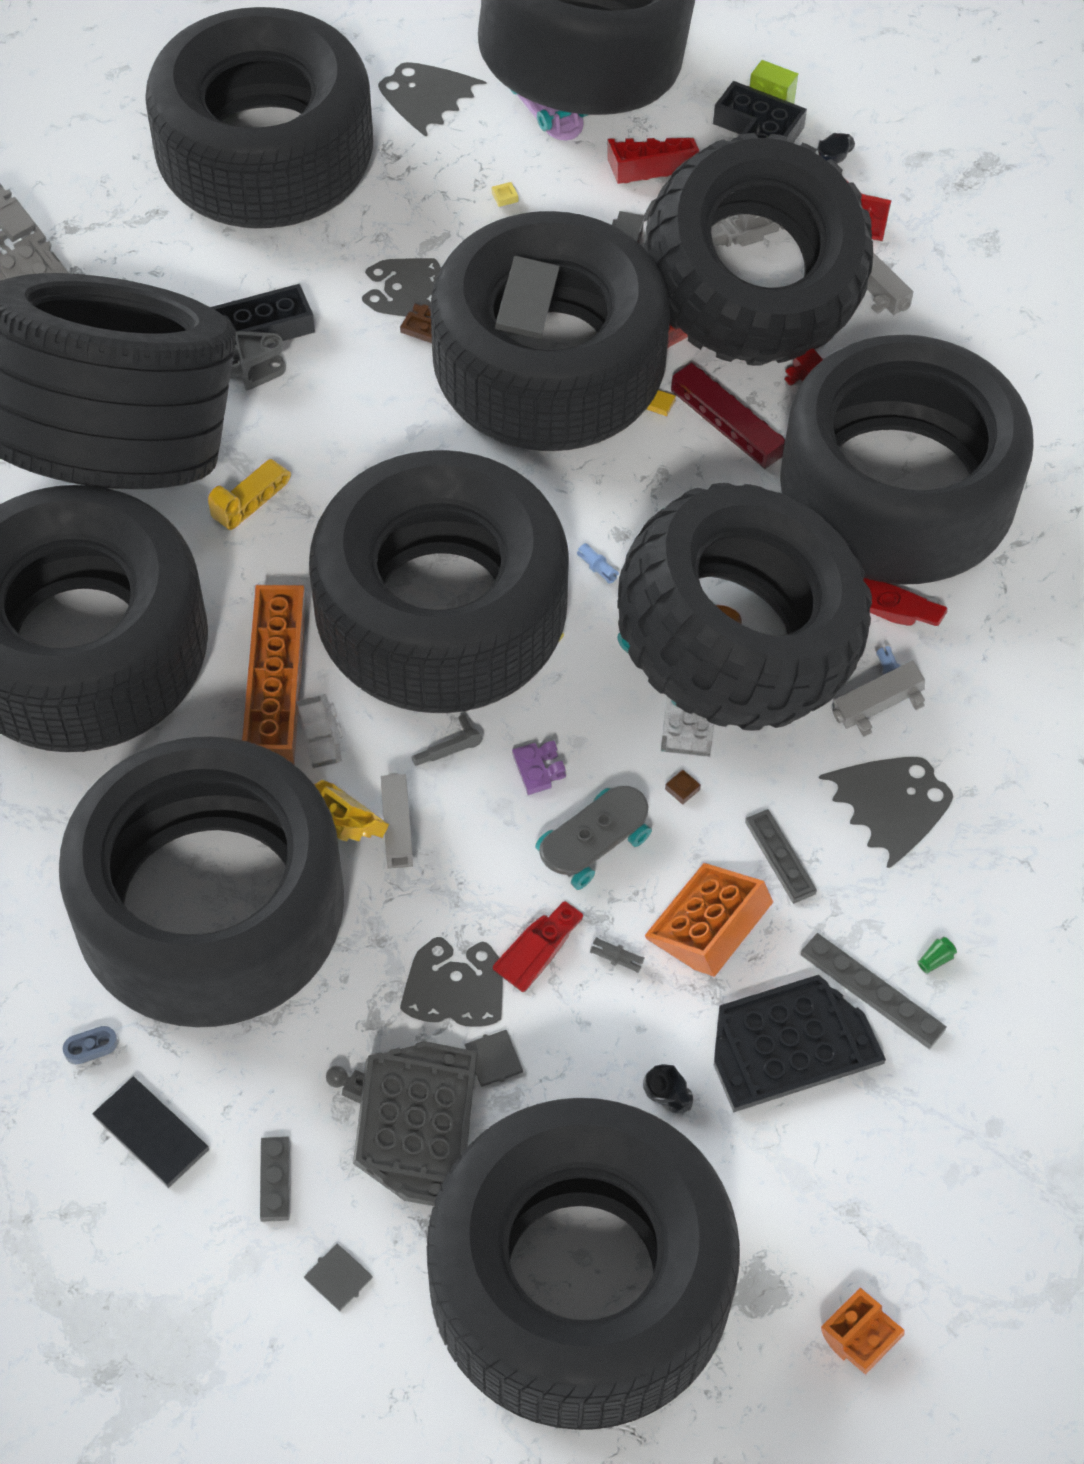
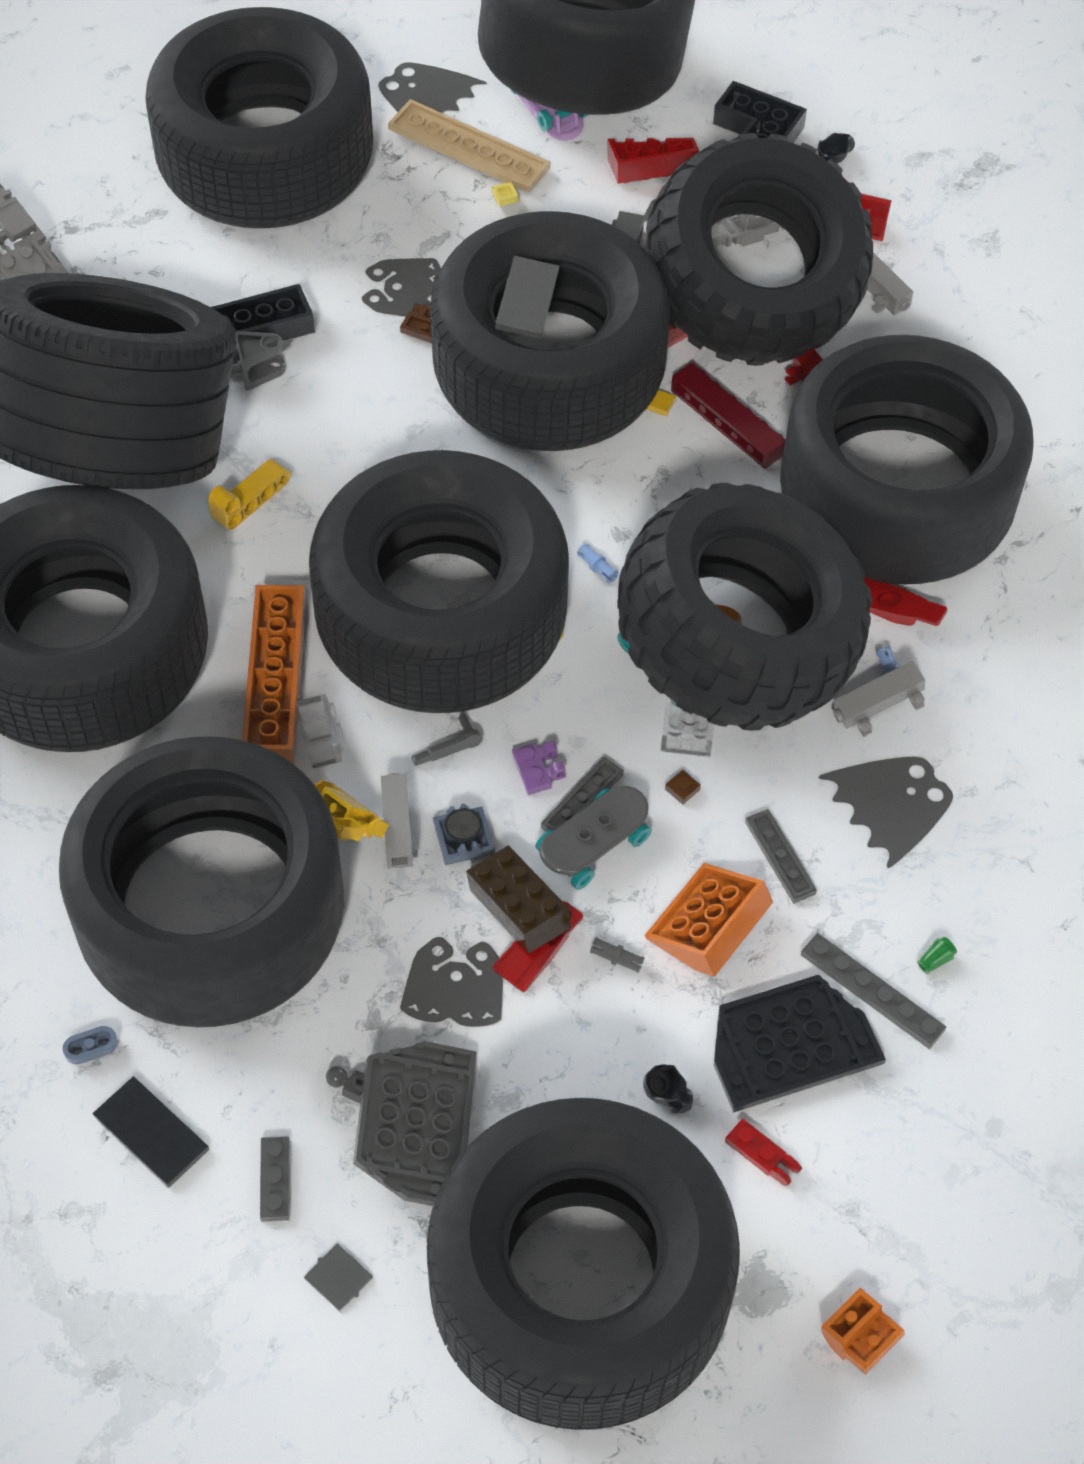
(463, 834): none -> piece
(469, 145): none -> tan plate
(494, 1058): dark grey piece -> none
(518, 899): none -> dark brown brick
(602, 776): none -> dark grey tile
(761, 1152): none -> red hinge
(775, 80): lime brick -> none

